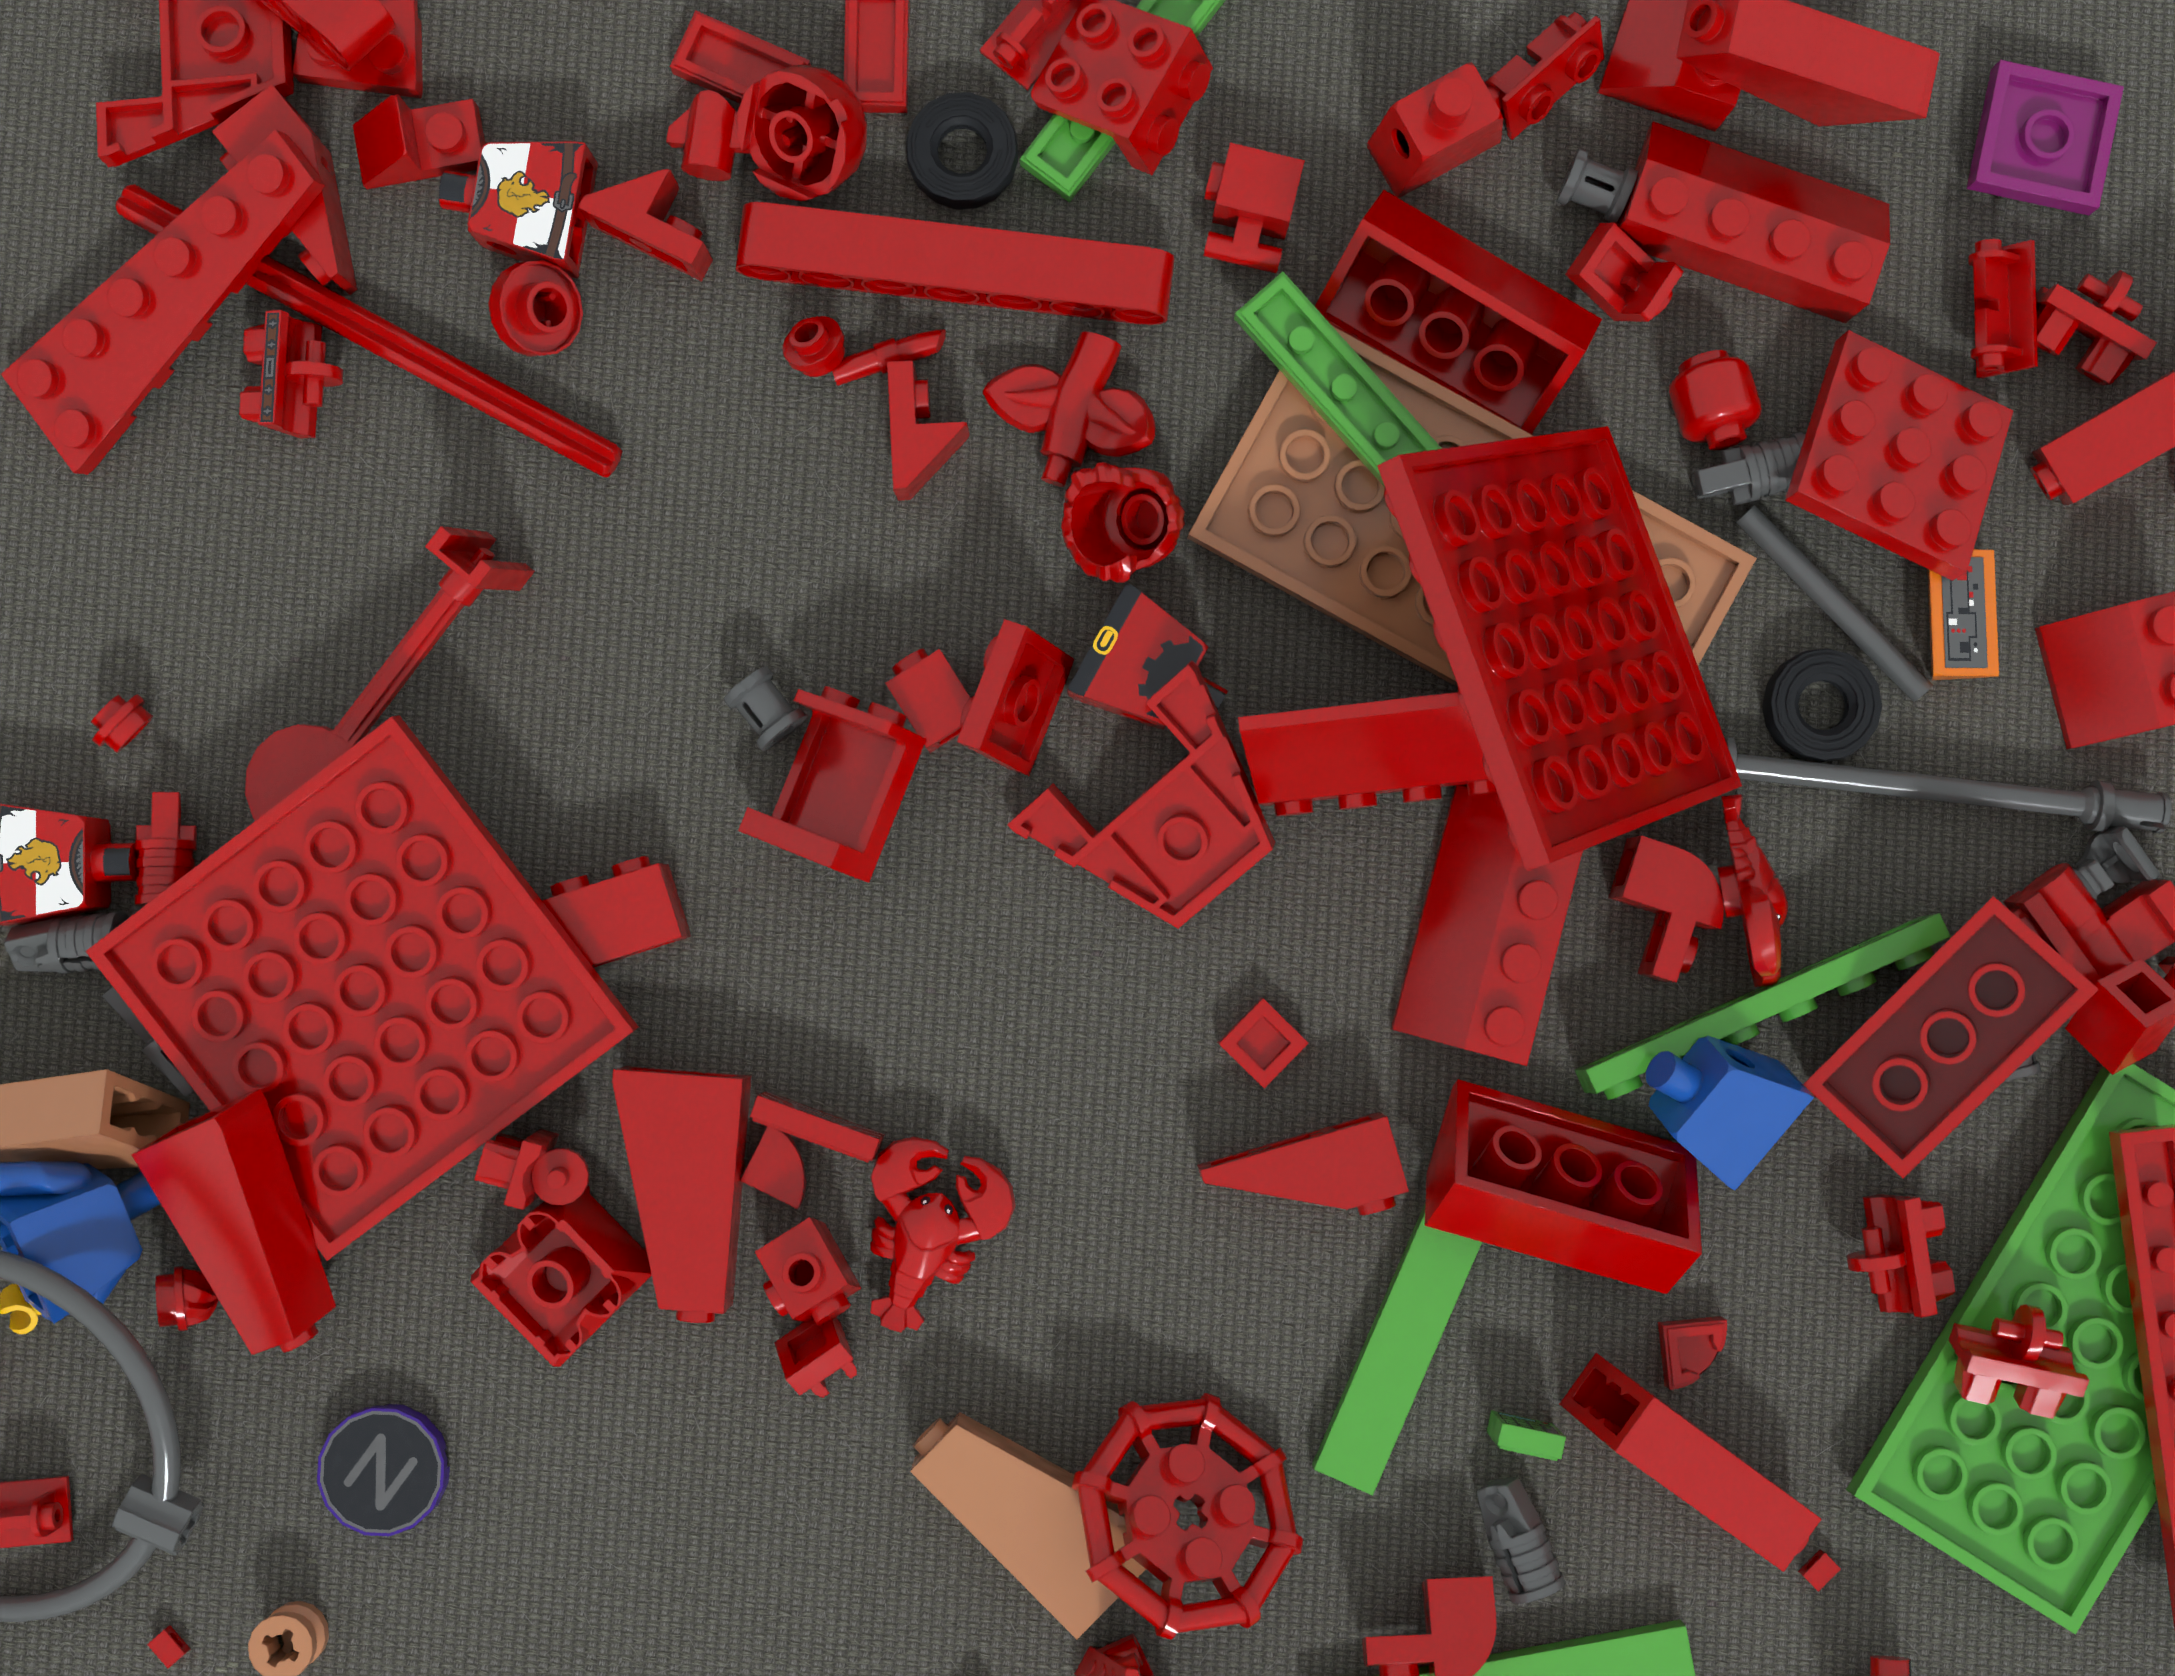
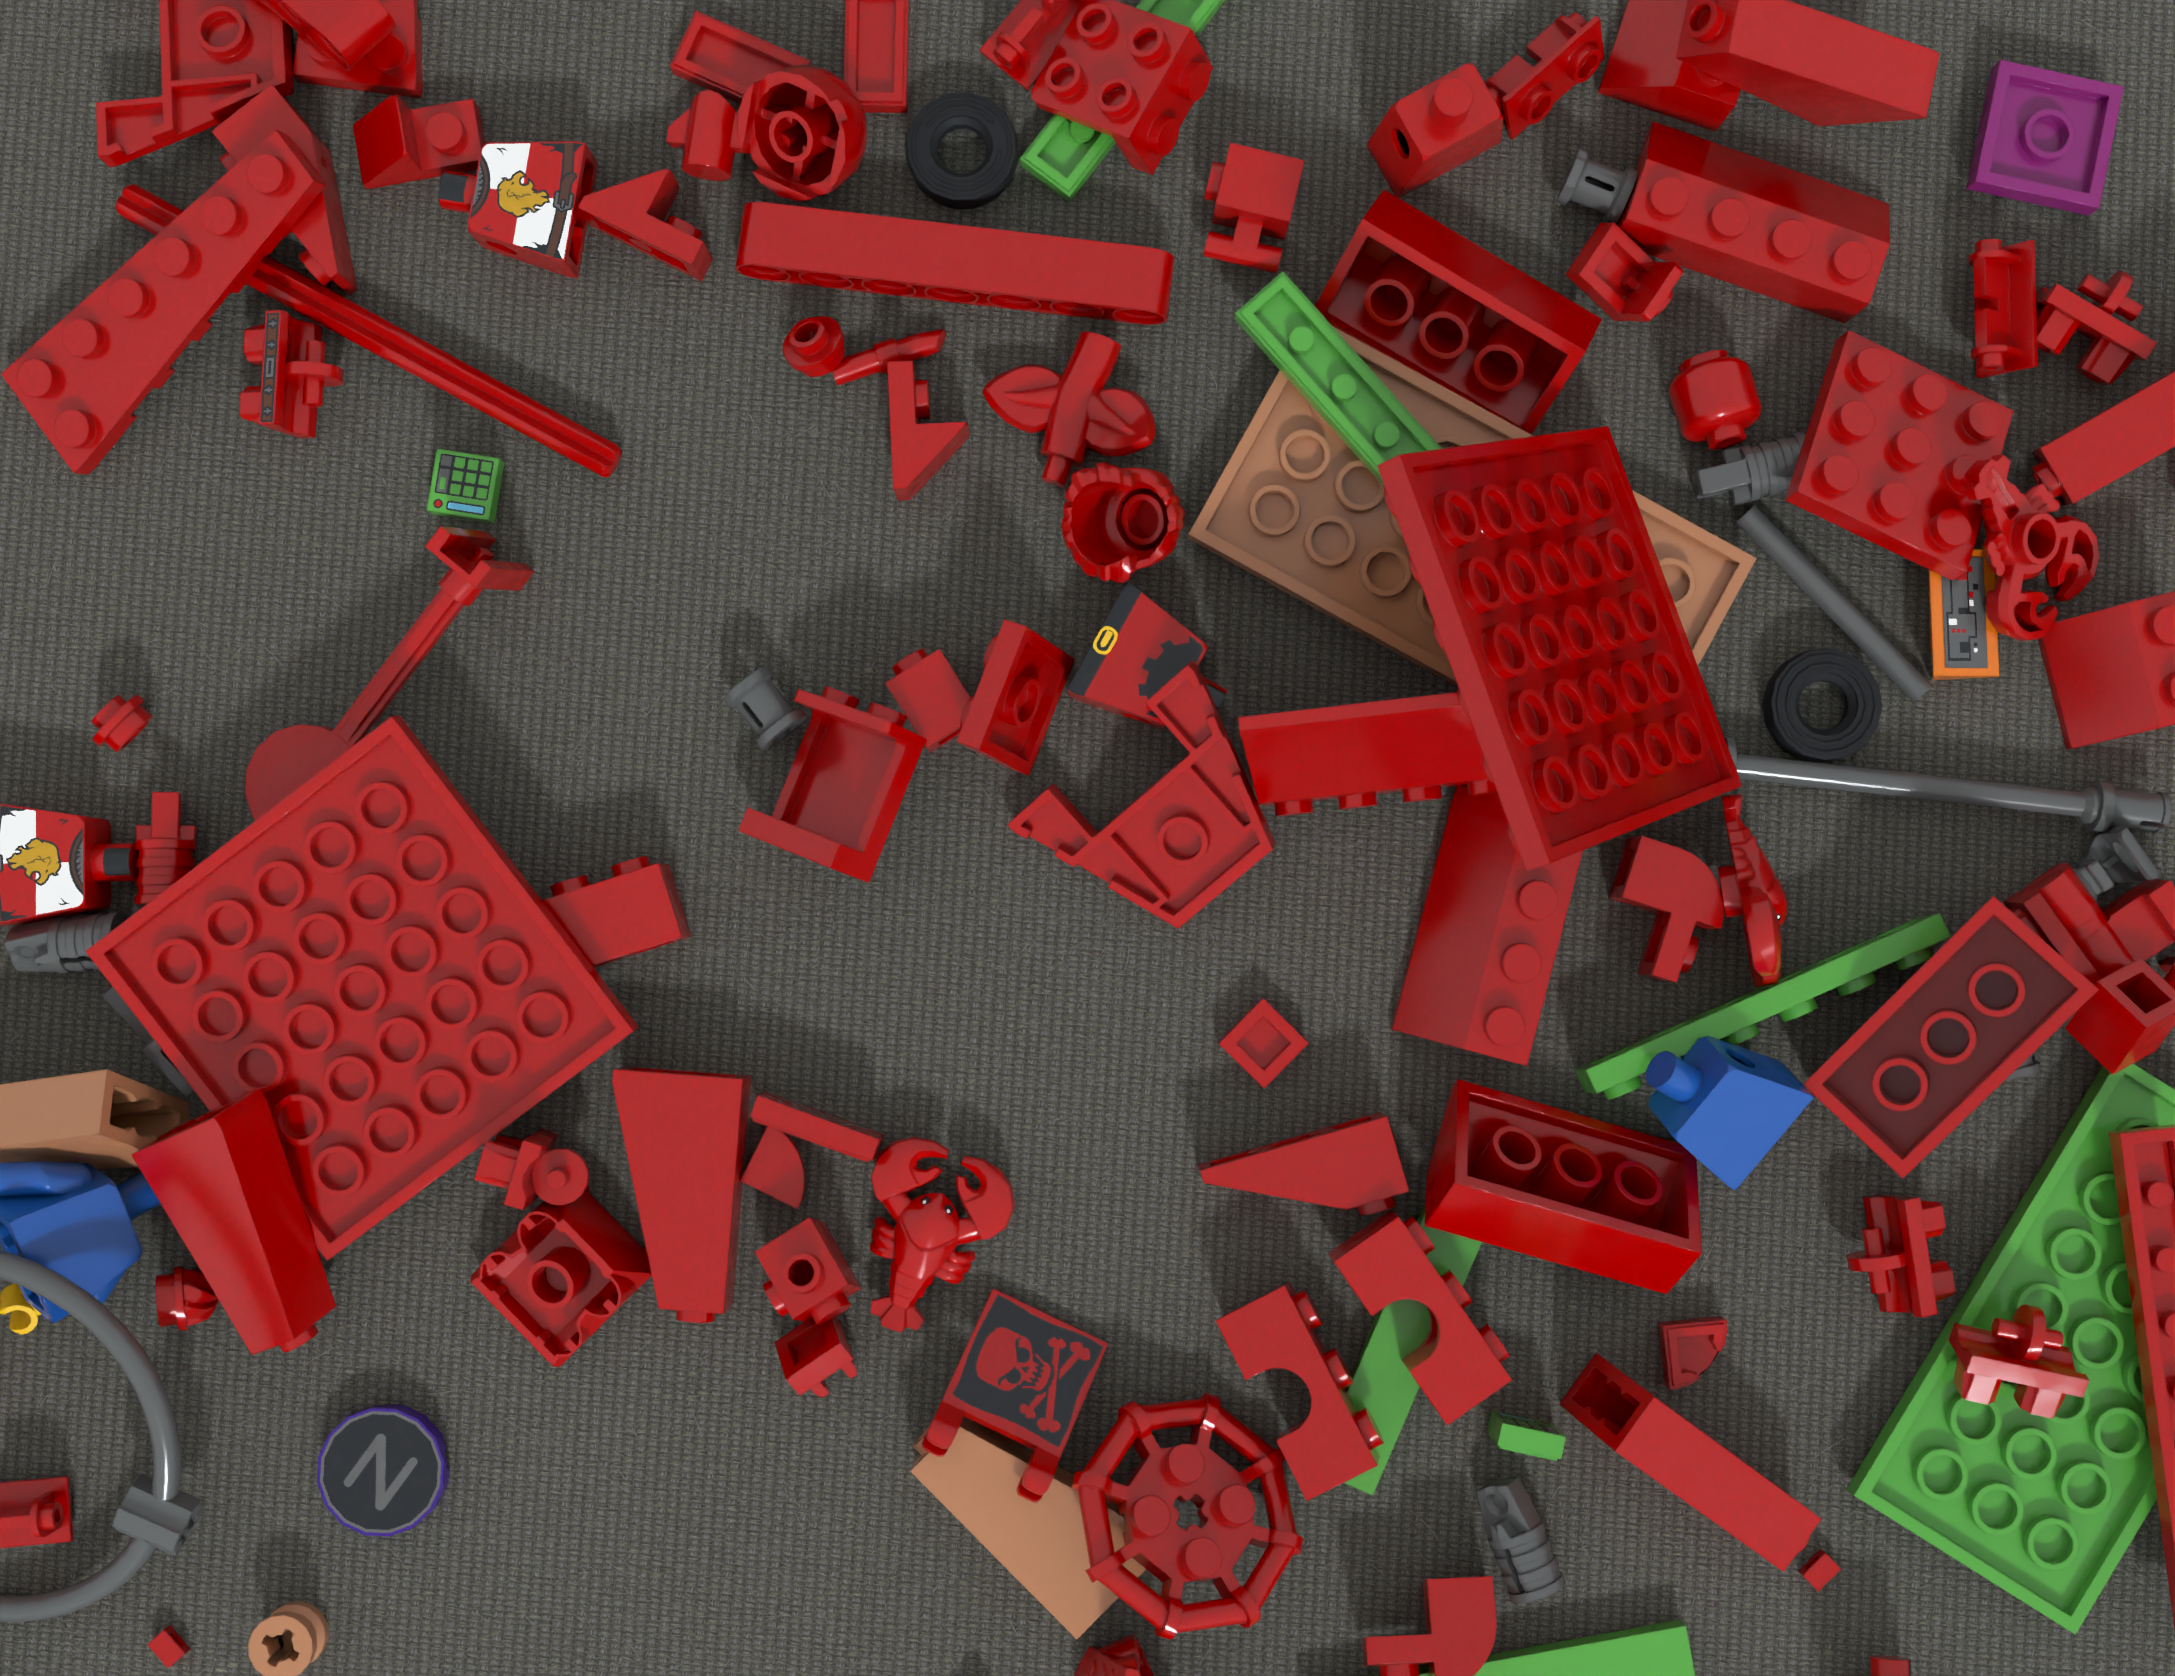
(465, 486): none -> bright green tile
(535, 308): red plate -> none
(1022, 1380): none -> flag
(1334, 1438): none -> red arch
(1456, 1361): none -> red arch
(2024, 542): none -> red animal

